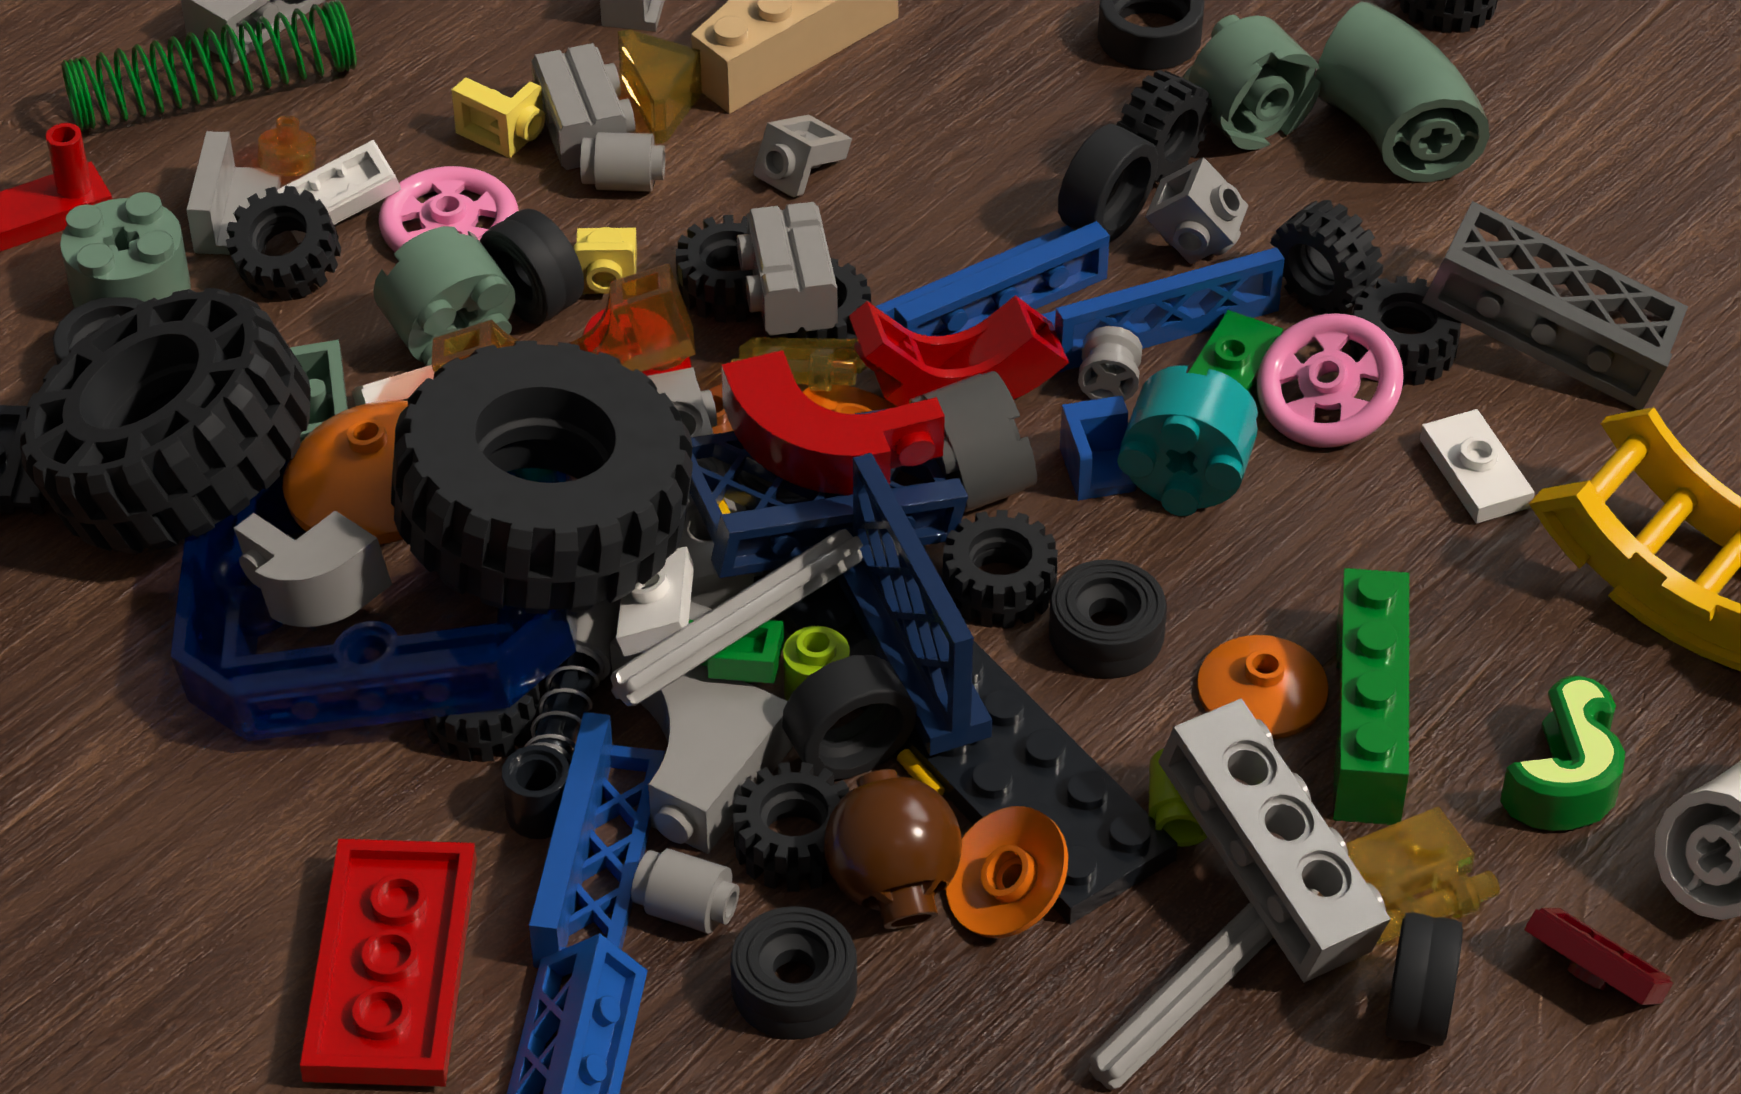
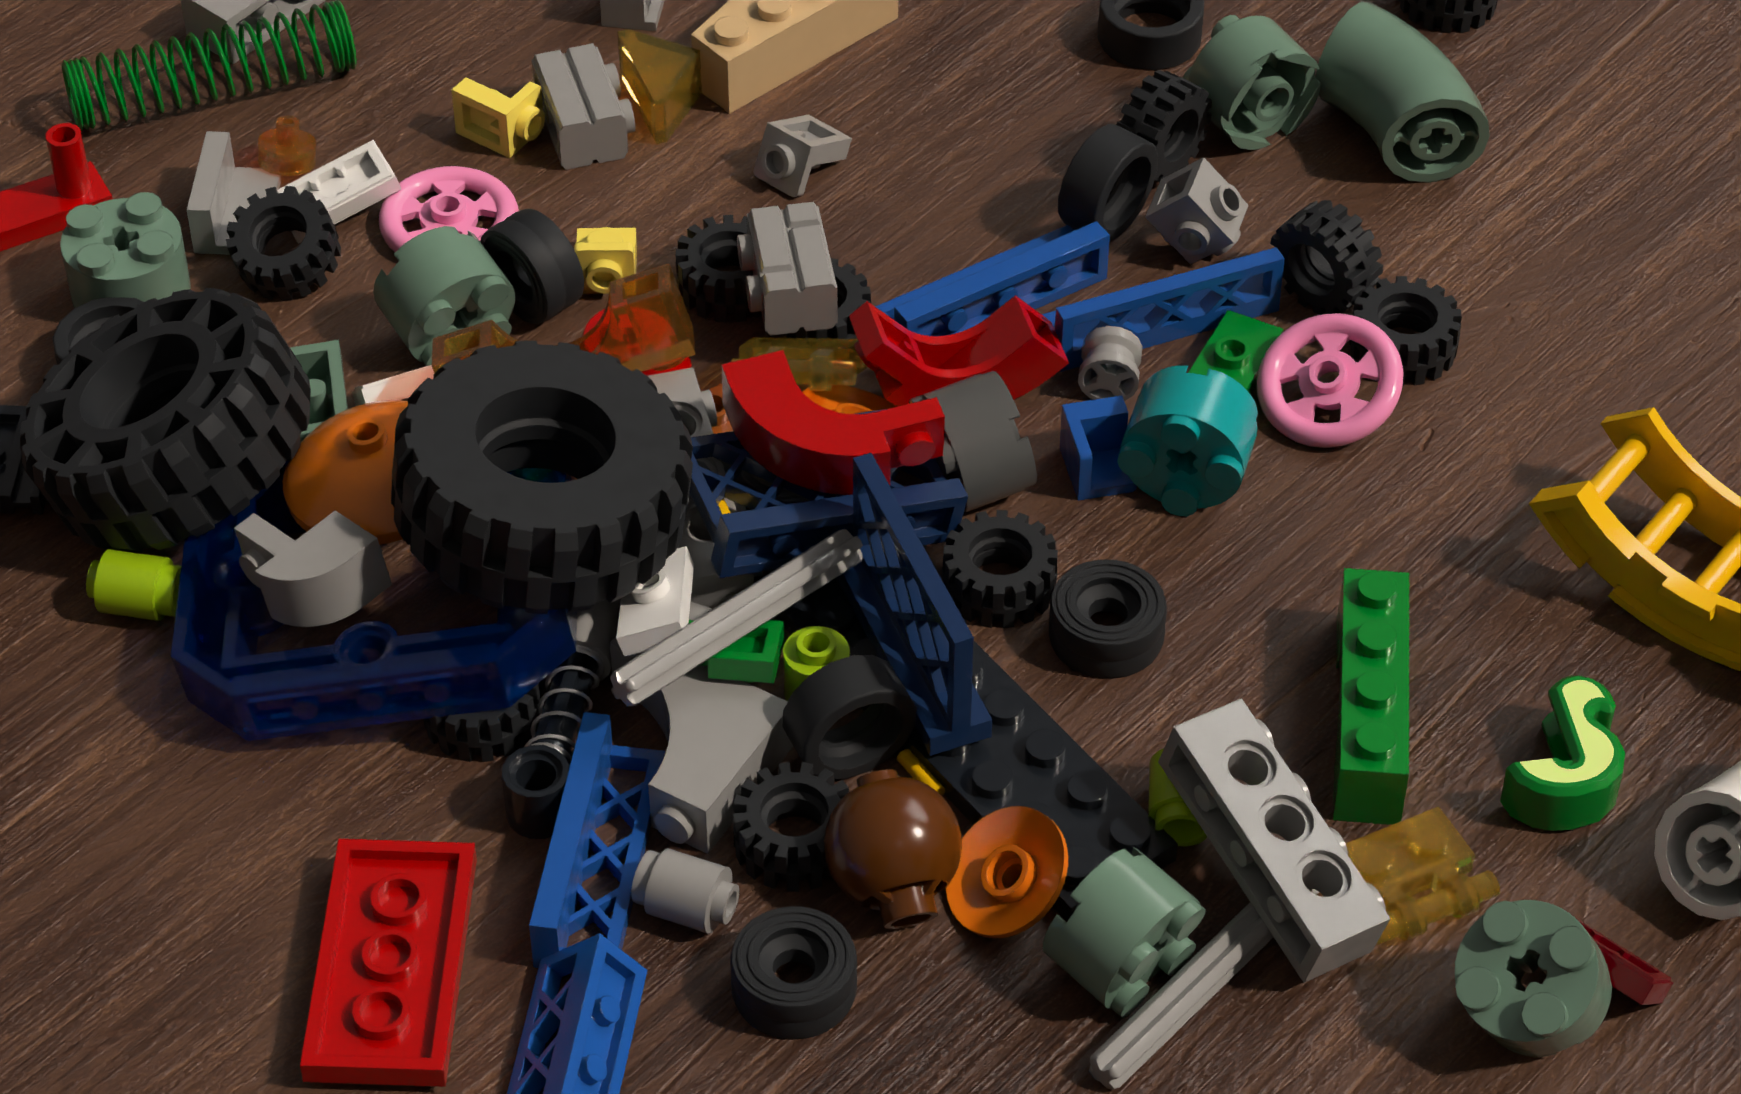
(134, 584): none -> lime brick
(622, 161): light grey brick -> none
(1124, 930): none -> sand green brick
(1273, 678): orange dish -> none
(1424, 979): black tyre -> none
(1476, 466): white plate -> none
(1543, 1016): none -> sand green brick
(1559, 331): dark grey fence -> none

